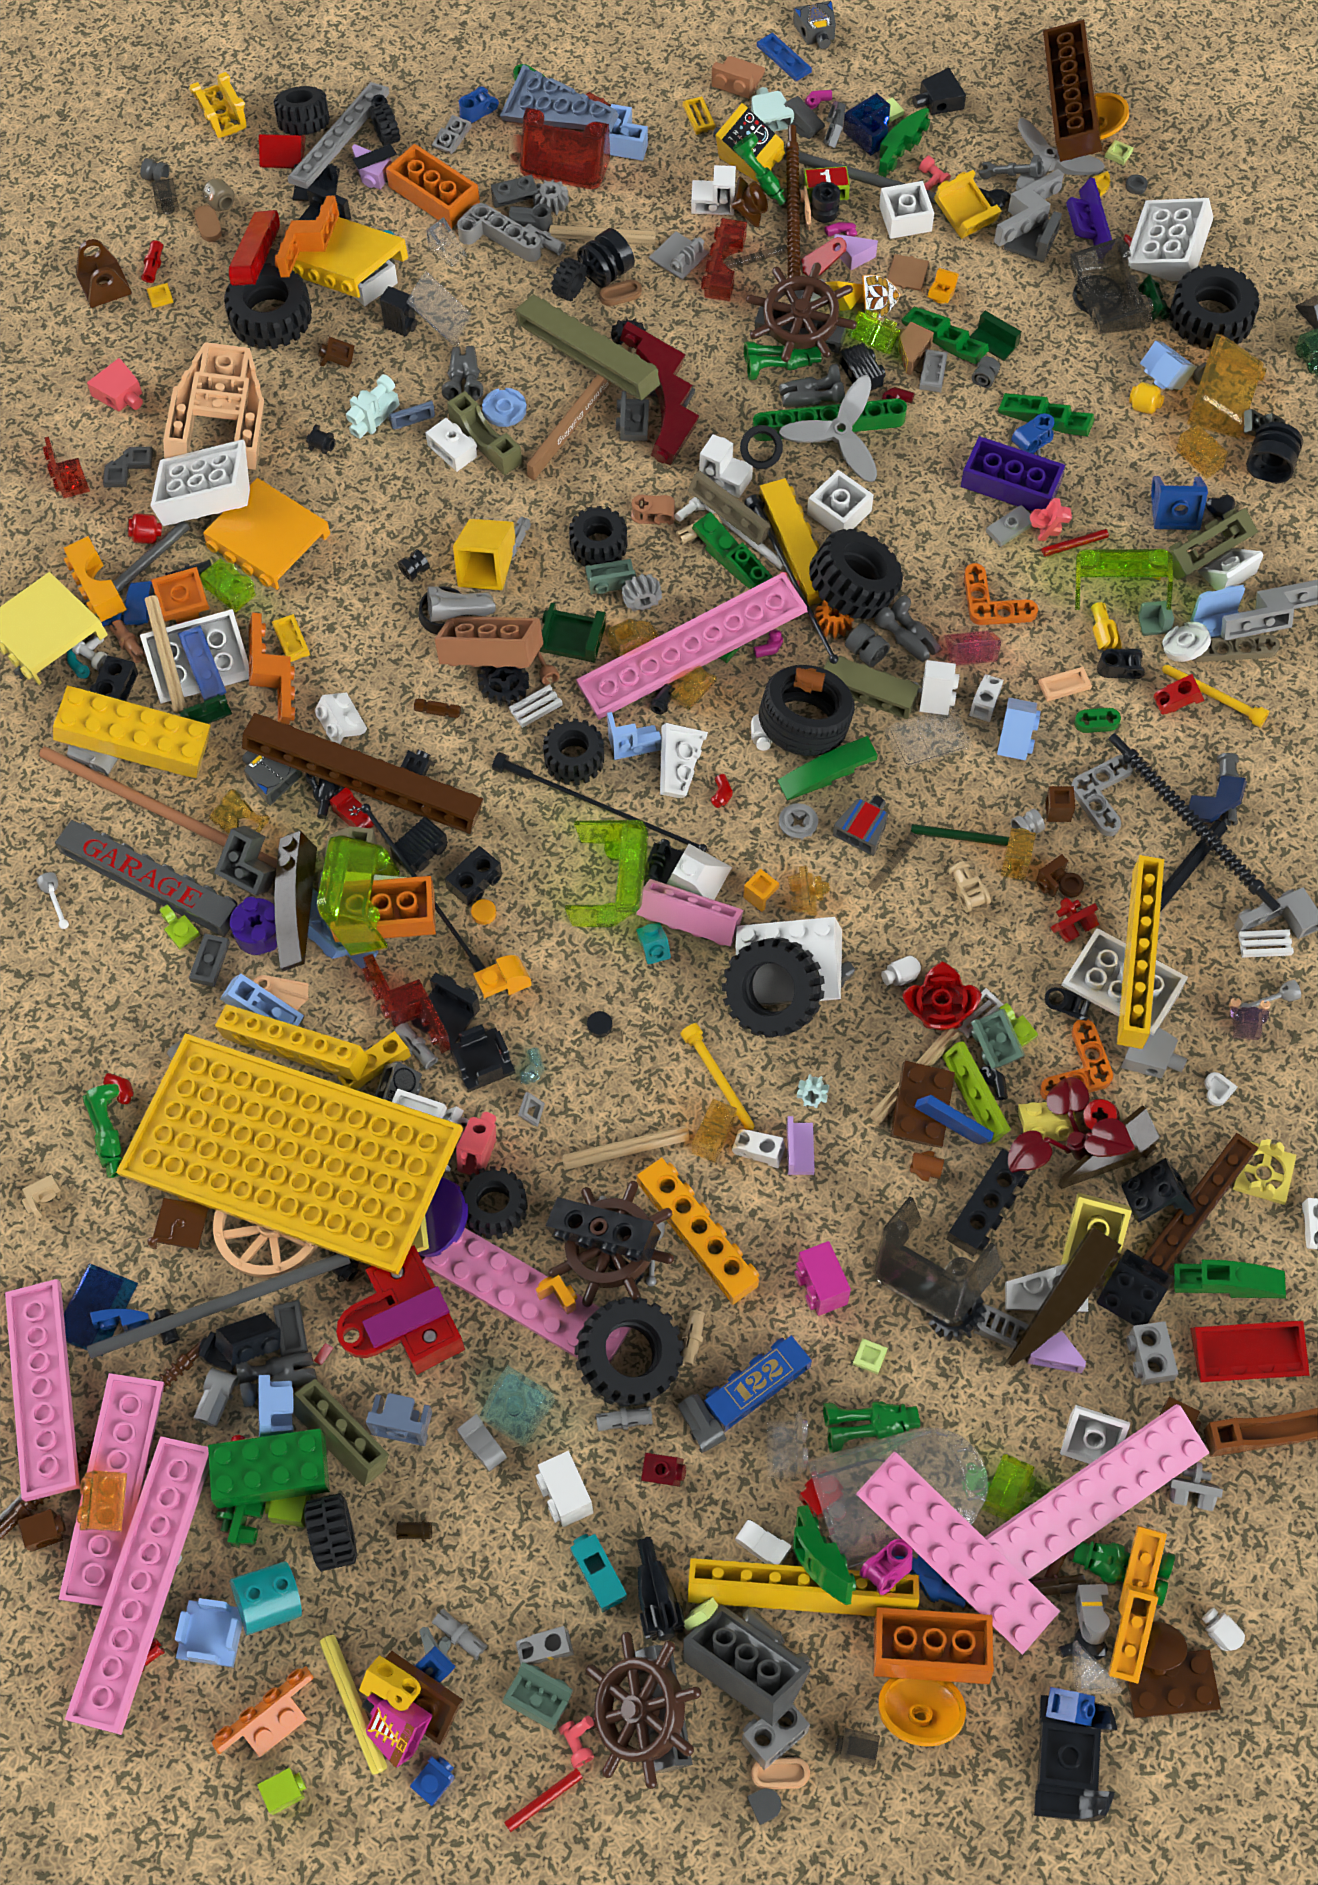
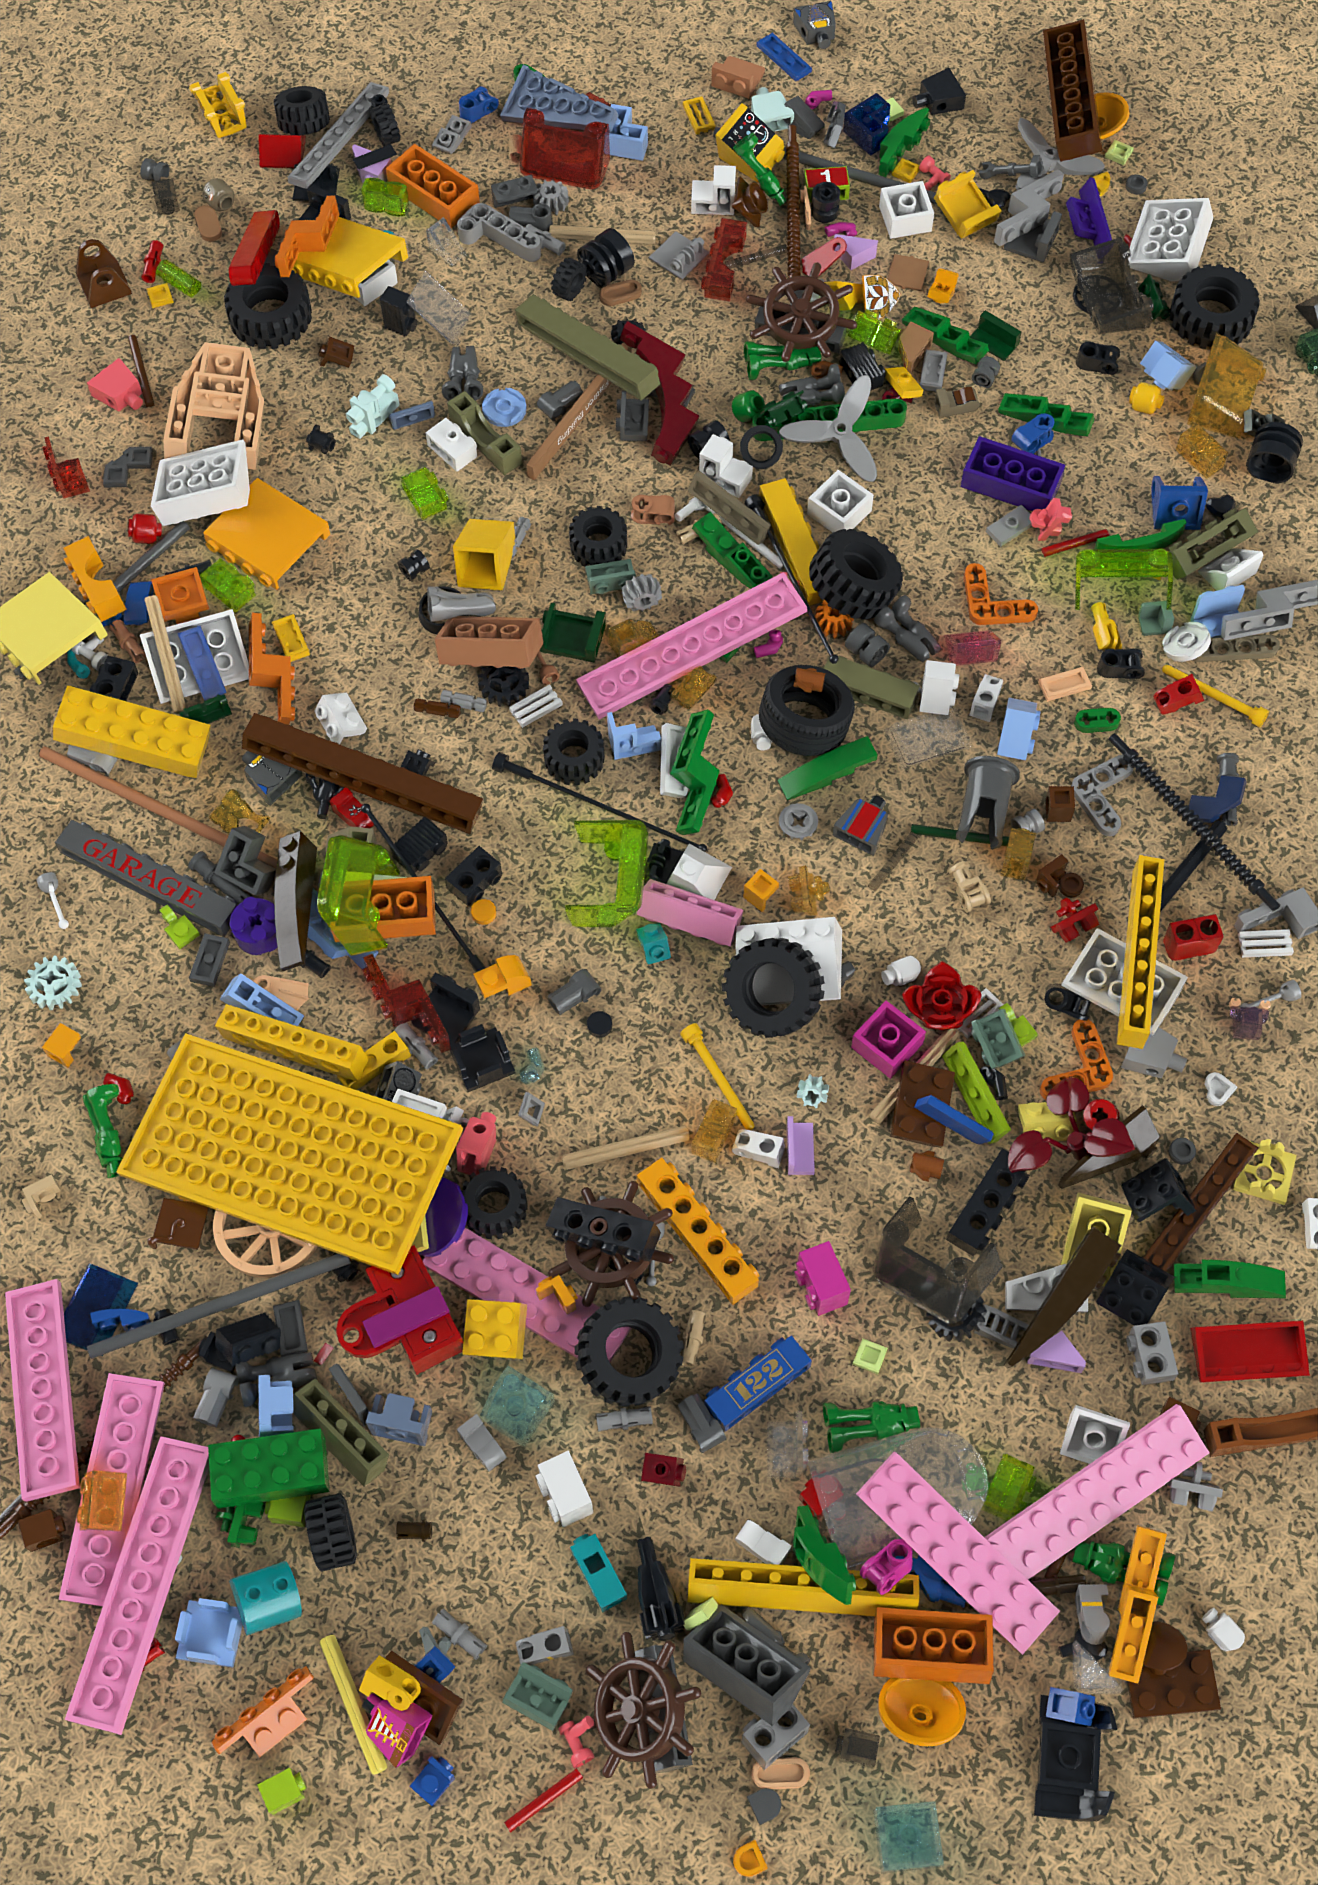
(50, 980): none -> light aqua gear
(61, 1044): none -> light orange panel
(141, 372): none -> reddish brown bar
(178, 278): none -> clear neon green axle
(206, 869): none -> dark grey pin
(315, 964): none -> black pin
(349, 1392): none -> dark grey tile
(385, 197): none -> clear neon green brick
(424, 492): none -> clear neon green brick
(464, 700): none -> light grey axle
(494, 1329): none -> yellow brick
(557, 403): none -> dark grey piece
(578, 989): none -> dark grey piece
(695, 772): none -> green bracket
(699, 439): none -> black wheel
(747, 405): none -> green head
(749, 1860): none -> light orange tile
(775, 411): none -> dark green hinge
(821, 369): none -> dark orange arm
(888, 1039): none -> dark pink brick
(903, 382): none -> yellow plate
(906, 170): none -> yellow tile
(908, 1837): none -> clear light blue brick
(956, 401): none -> dark tan leg
(987, 795): none -> dark grey piece
(1096, 358): none -> black piece
(1169, 534): none -> green slope
(1182, 949): none -> red piece
(1182, 1151): none -> dark grey tile

